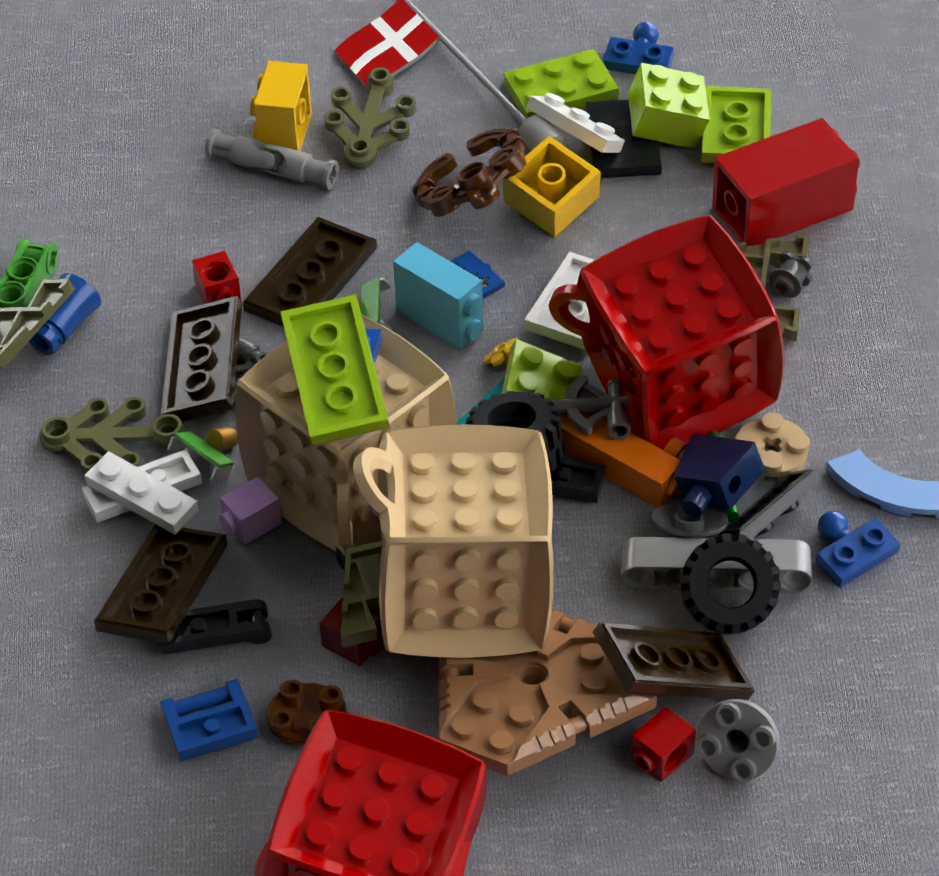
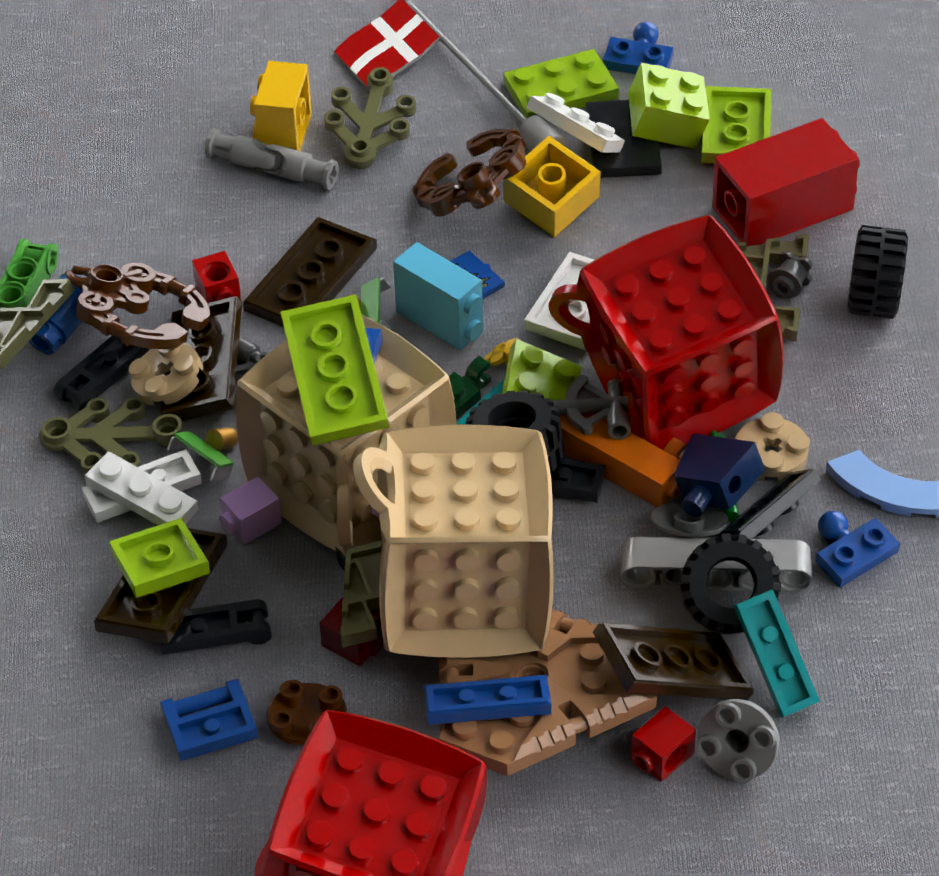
(97, 372): none -> black plate
(129, 289): none -> reddish brown piece
(149, 371): none -> tan plate
(159, 557): none -> lime plate
(467, 388): none -> dark green plate
(487, 699): none -> blue tile
(776, 653): none -> teal plate
(877, 271): none -> black tyre

